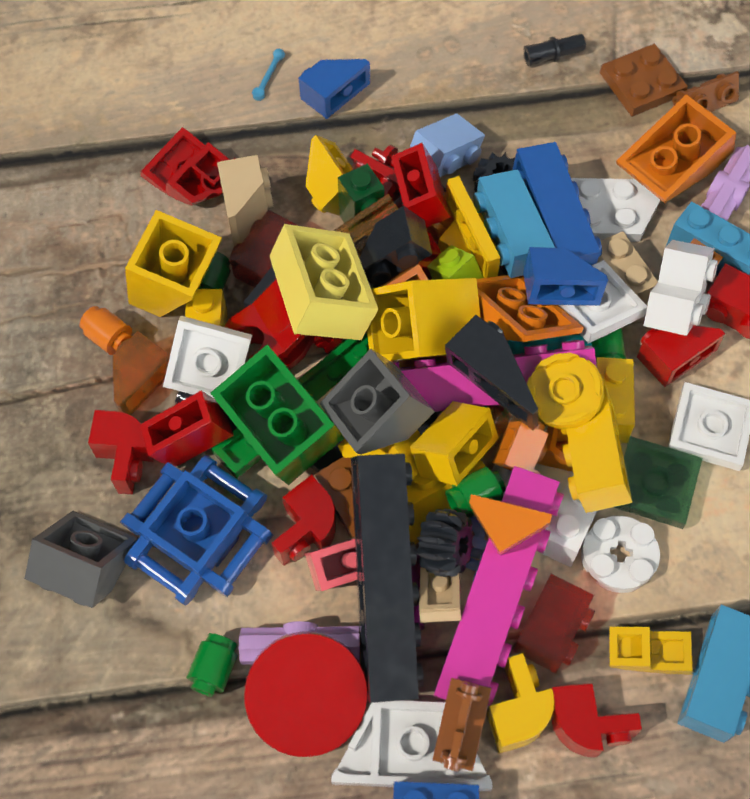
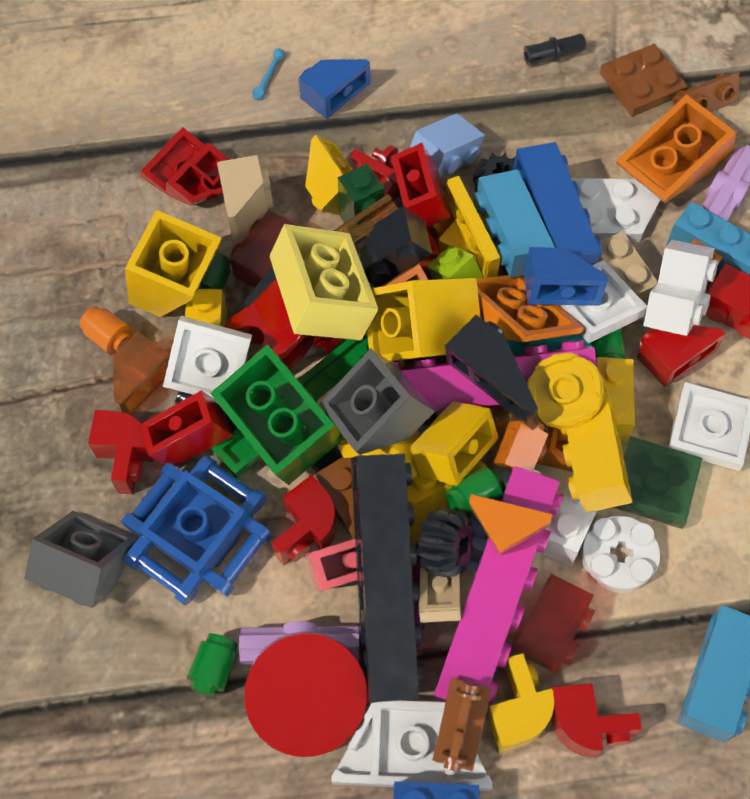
(650, 650): yellow slope -> none

